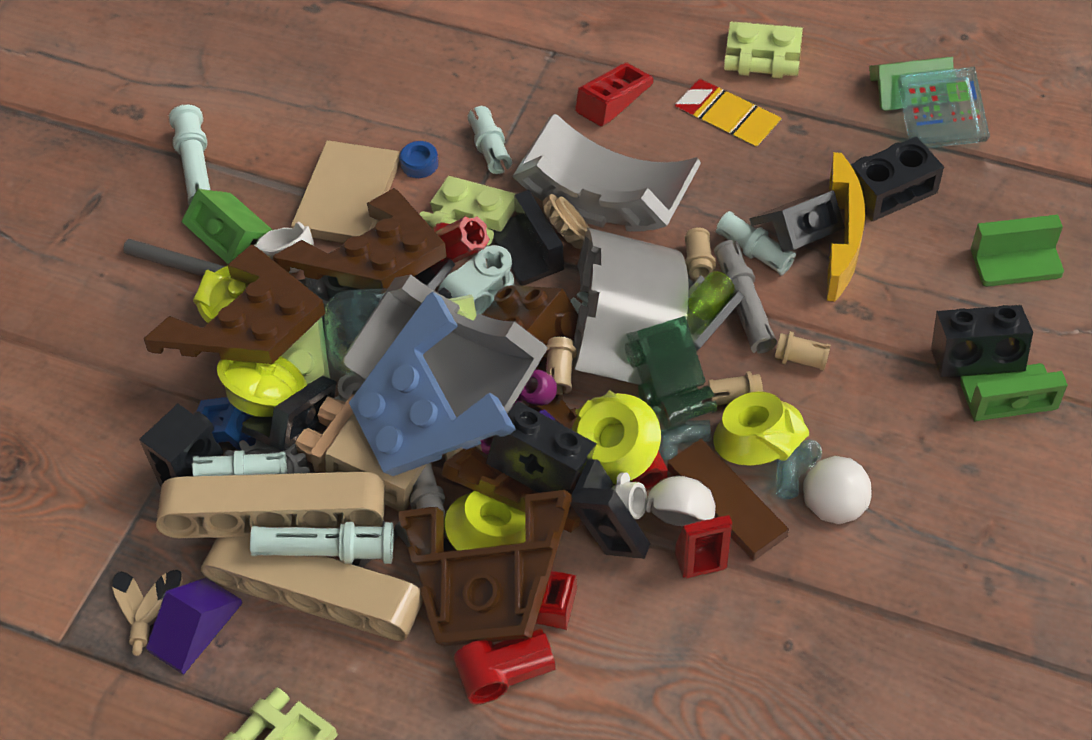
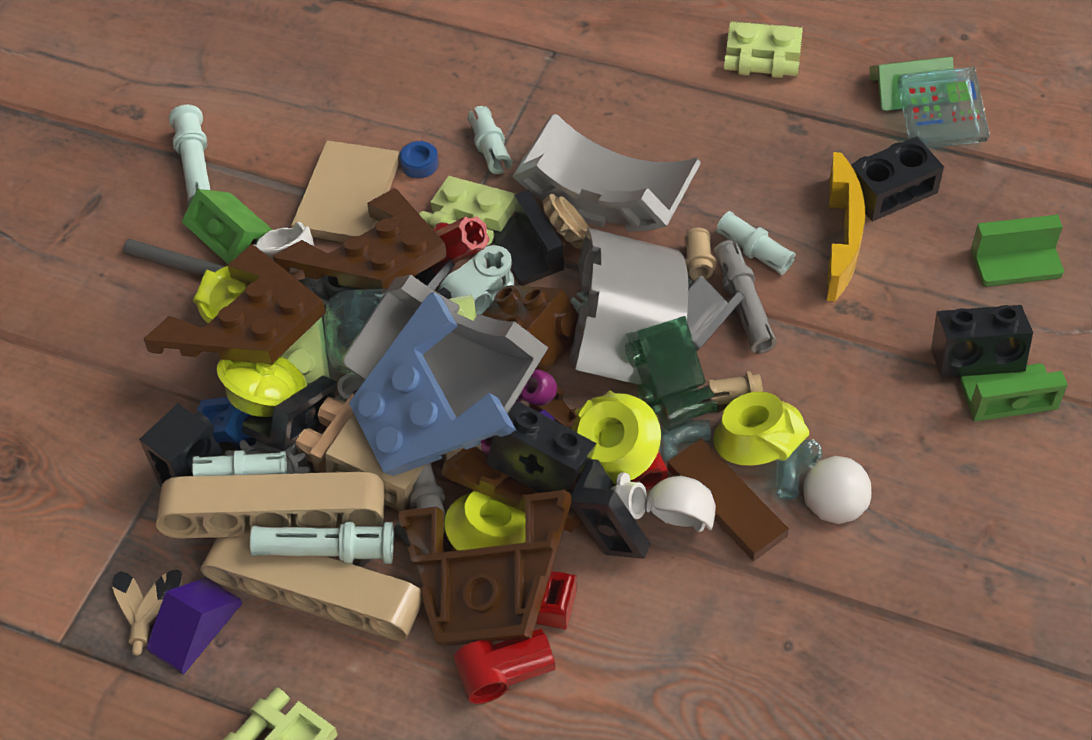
(559, 362): tan pin -> none
(609, 95): red slope -> none
(704, 546): red slope -> none
(718, 304): clear neon green piece -> none
(728, 112): yellow sticker -> none
(802, 351): tan pin -> none
(803, 220): black panel -> none

